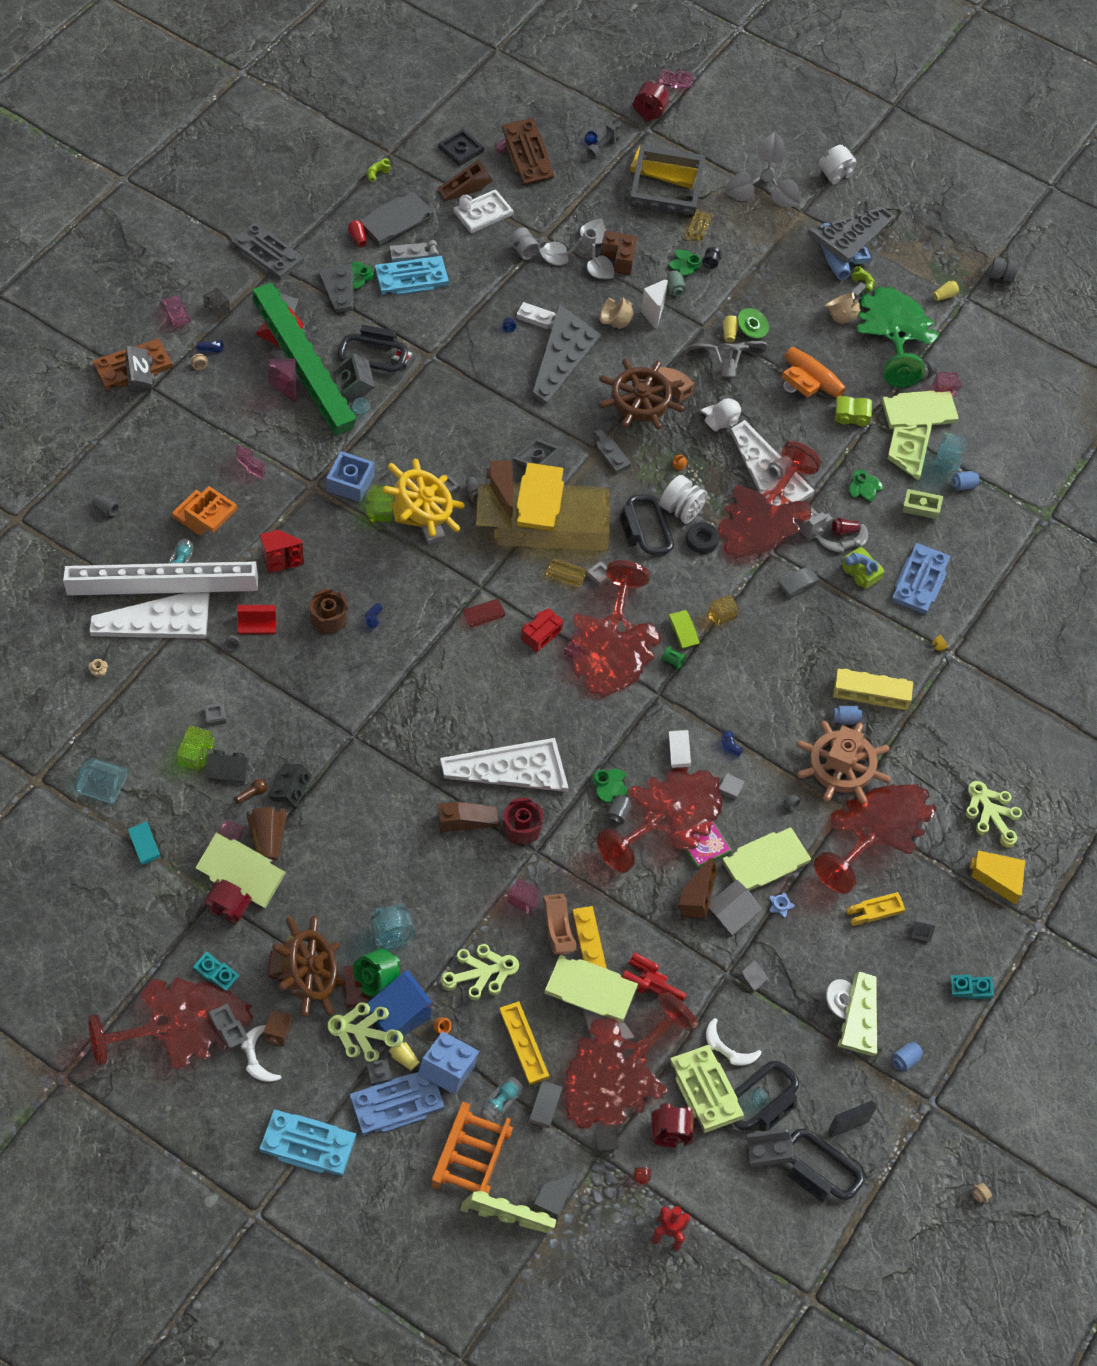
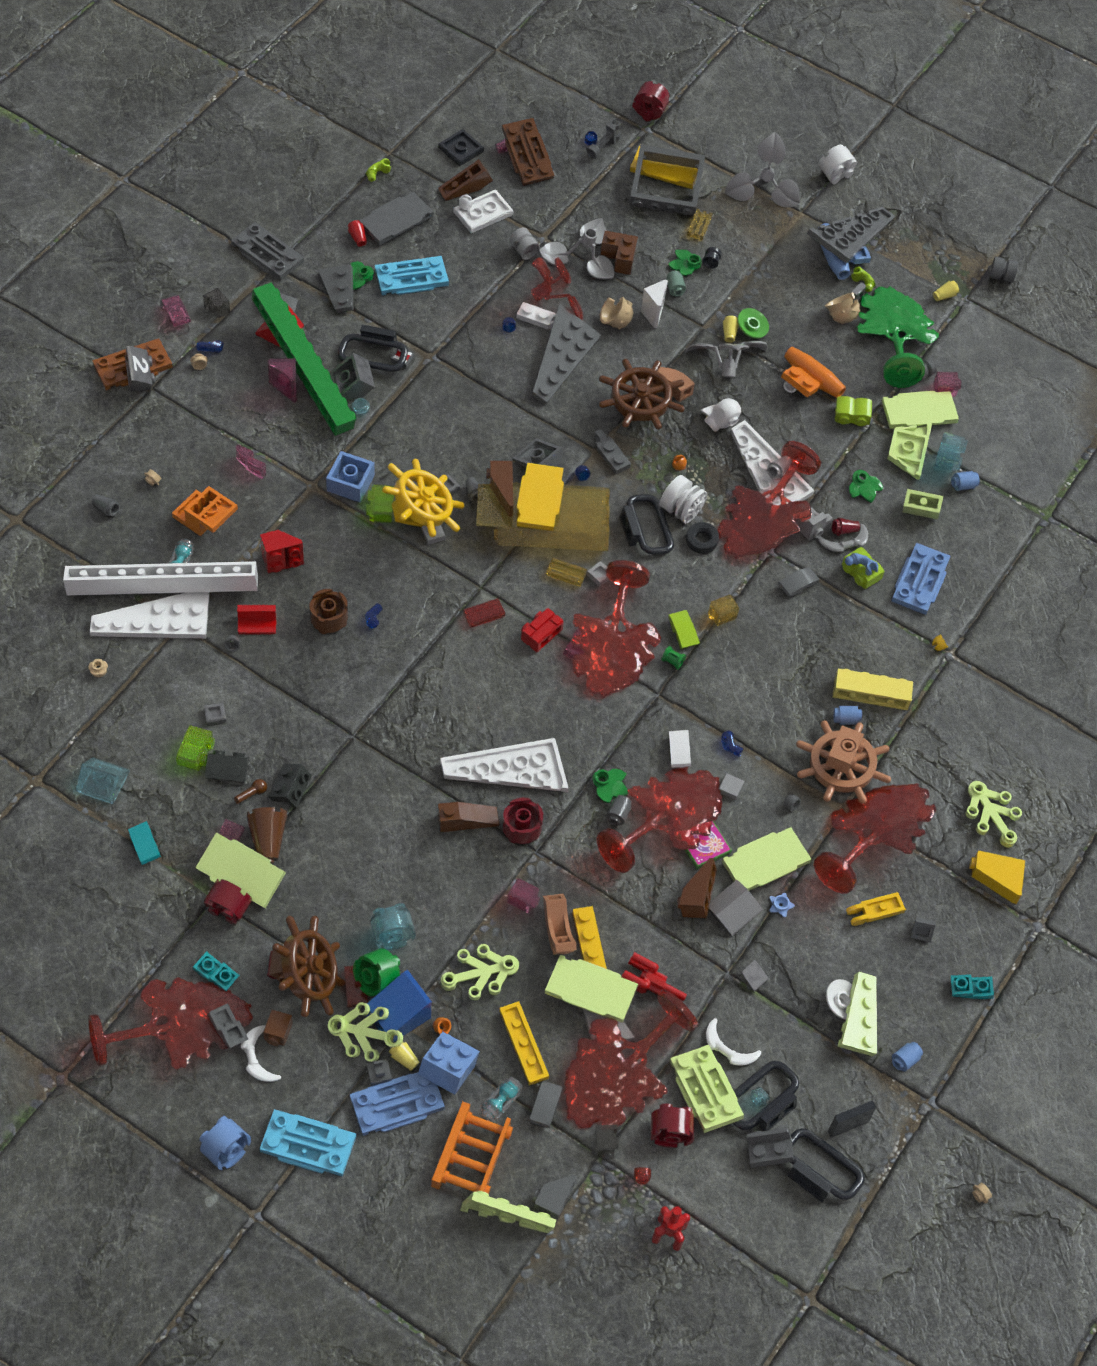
(152, 477): none -> tan plate
(224, 1143): none -> medium blue brick
(413, 251): light grey plate -> none
(543, 290): none -> clear red plant
(582, 472): none -> clear blue hinge
(672, 79): clear pink slope -> none

